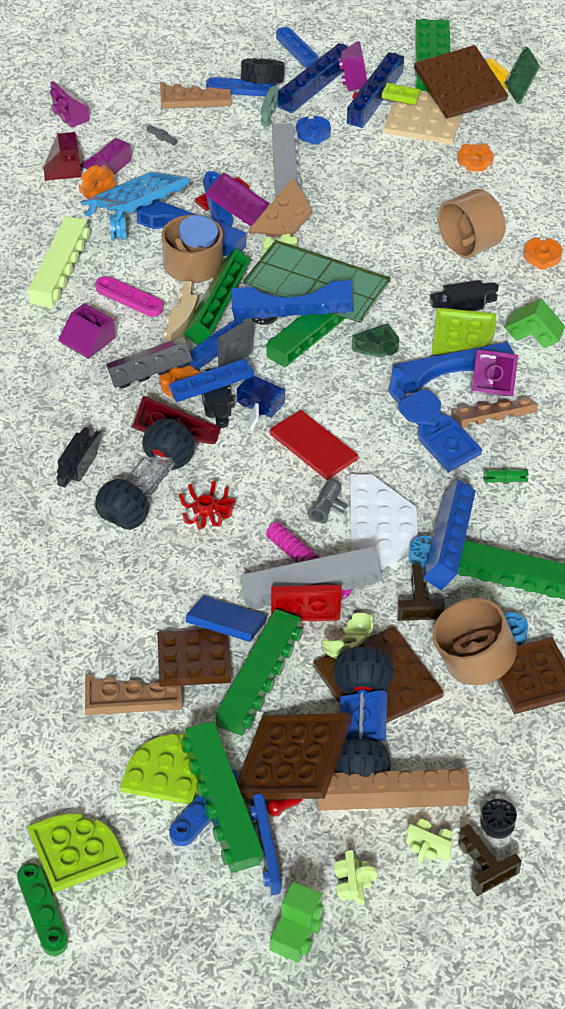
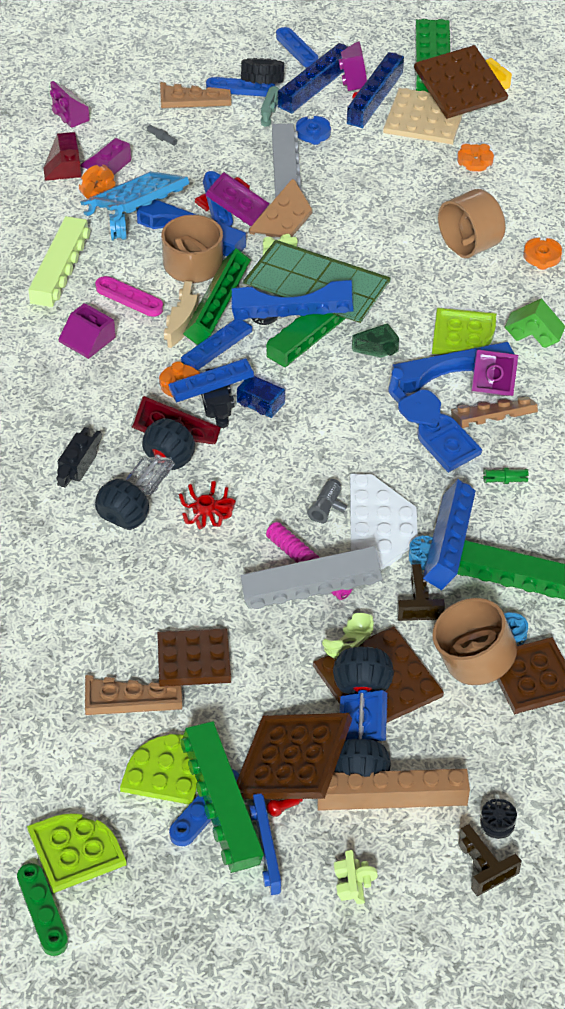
(149, 362): brick -> none
(198, 231): medium blue tile -> none
(226, 618): blue tile -> none
(235, 343): dark grey plate -> none
(254, 416): white piece -> none
(259, 672): green brick -> none
(298, 922): bright green brick -> none
(308, 602): red tile -> none
(313, 444): red tile -> none
(401, 93): lime plate -> none
(428, 844): yellowish green hips -> none
(465, 296): black hinge -> none
(522, 75): clear green windscreen -> none

